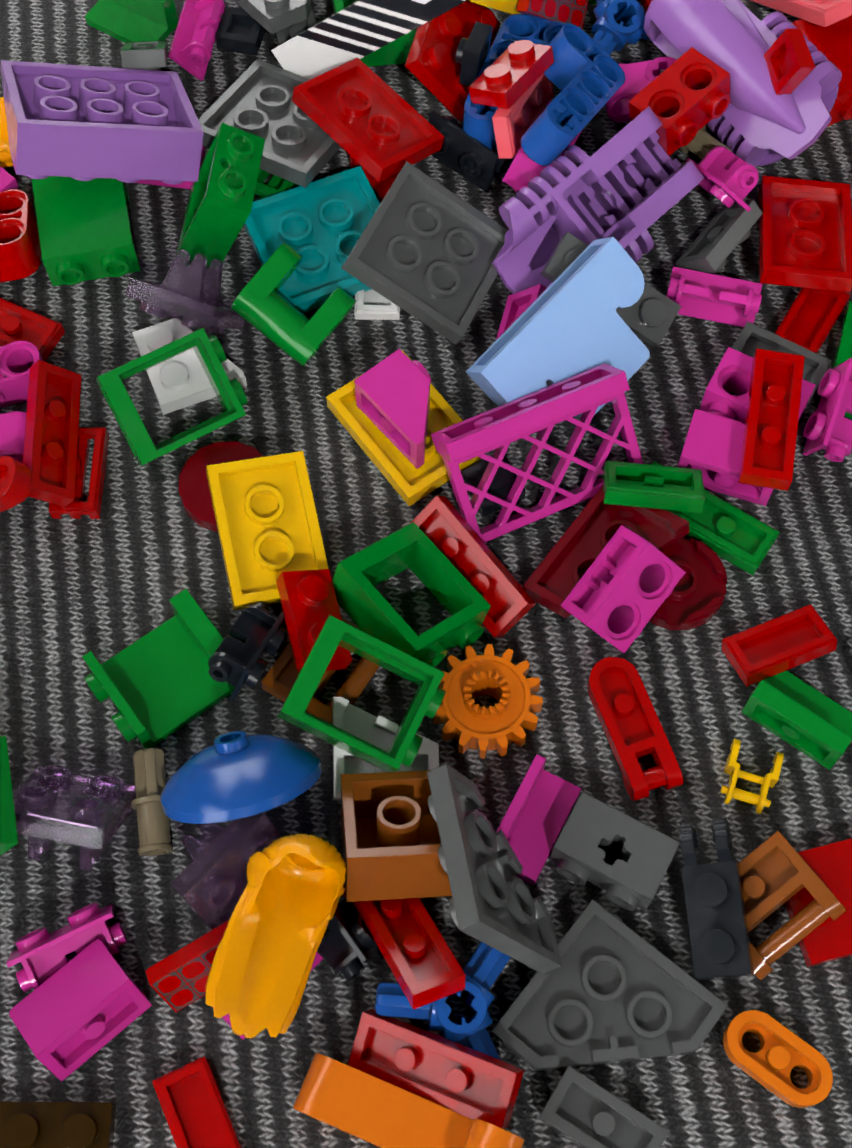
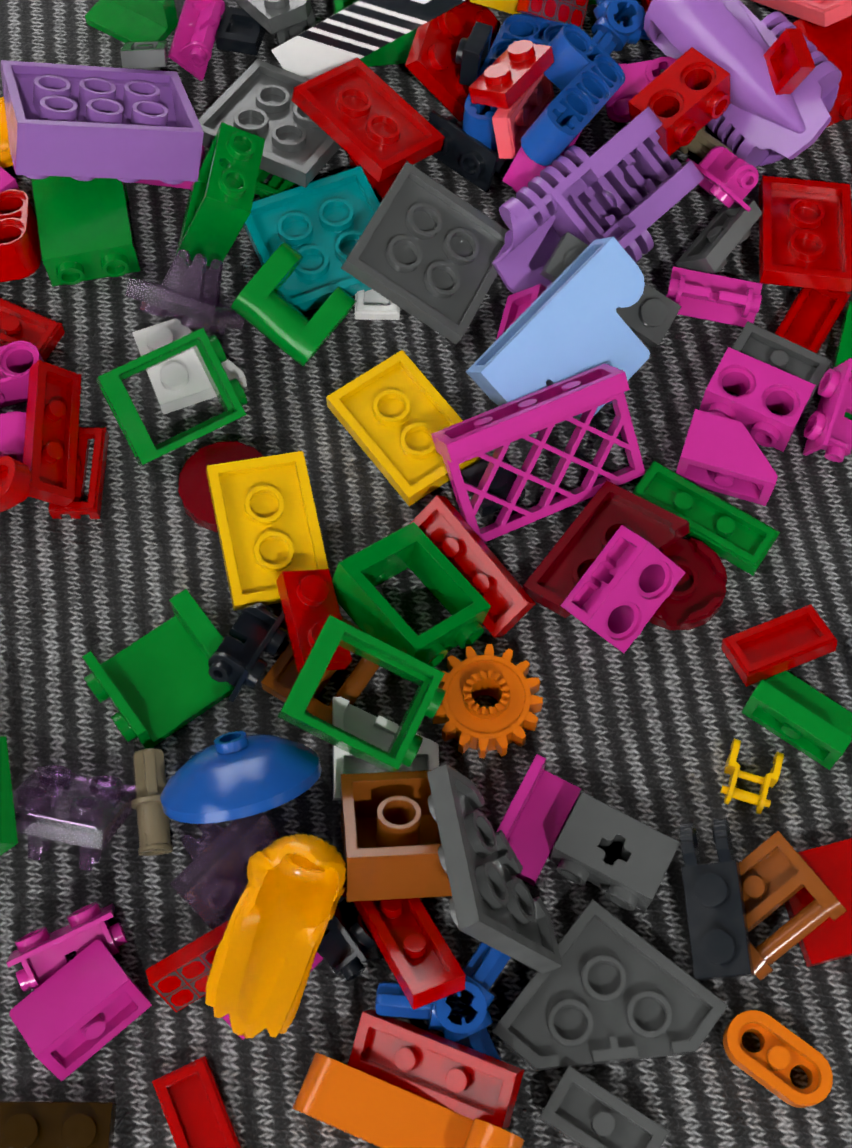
(398, 403): dark pink slope -> none
(632, 727): red plate -> none
(653, 486): green tile -> none
(772, 420): red plate -> none

